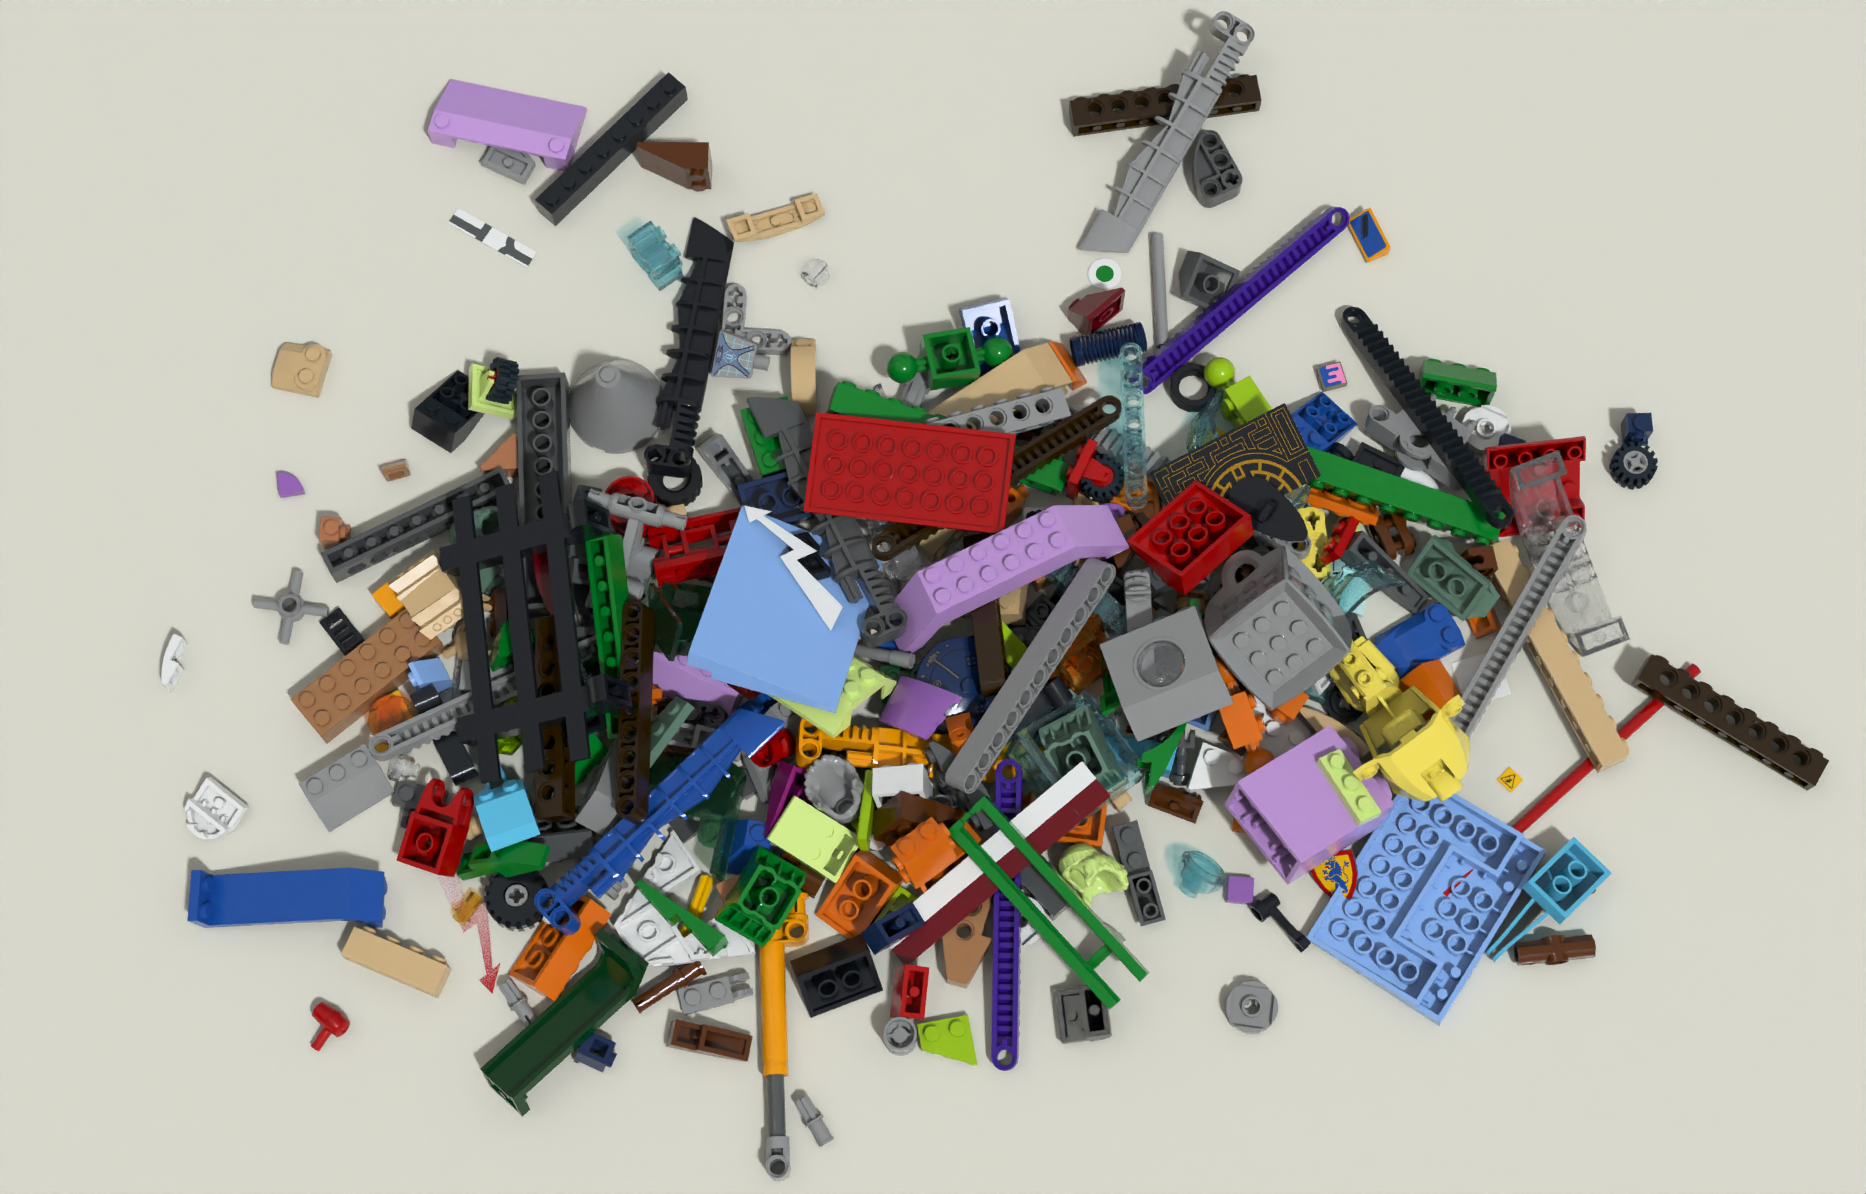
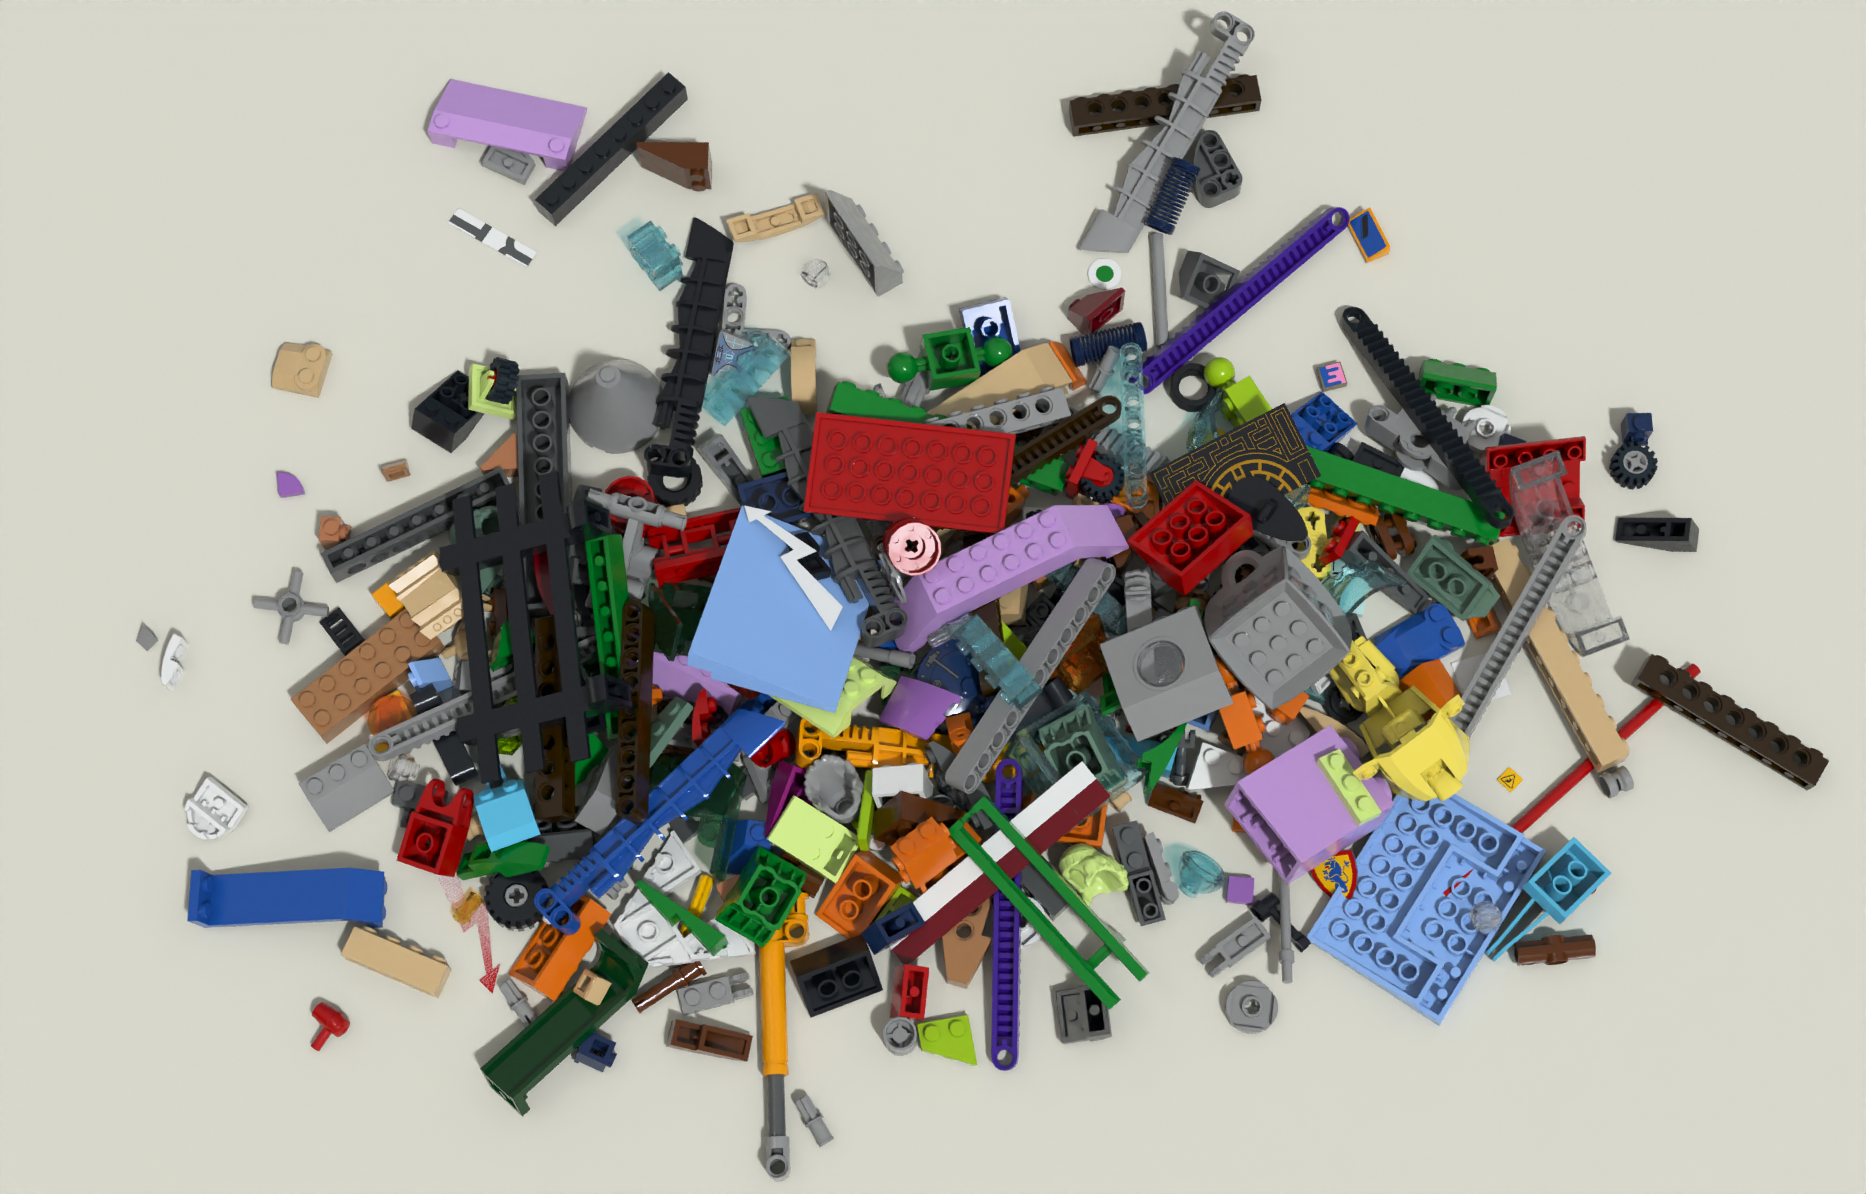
(146, 638): none -> light grey piece
(592, 987): none -> tan slope
(702, 714): none -> red slope
(747, 379): none -> clear light blue brick
(862, 243): none -> light grey slope
(893, 577): none -> light grey wheel
(925, 551): none -> wheel
(946, 633): none -> clear axle
(998, 662): none -> clear light blue brick
(1104, 369): none -> light grey axle
(1161, 871): none -> light grey hinge
(1185, 167): none -> dark blue piece
(1237, 945): none -> light grey hinge
(1286, 955): none -> light grey bar
(1485, 917): none -> clear piece
(1616, 781): none -> light grey wheel
(1659, 533): none -> black slope

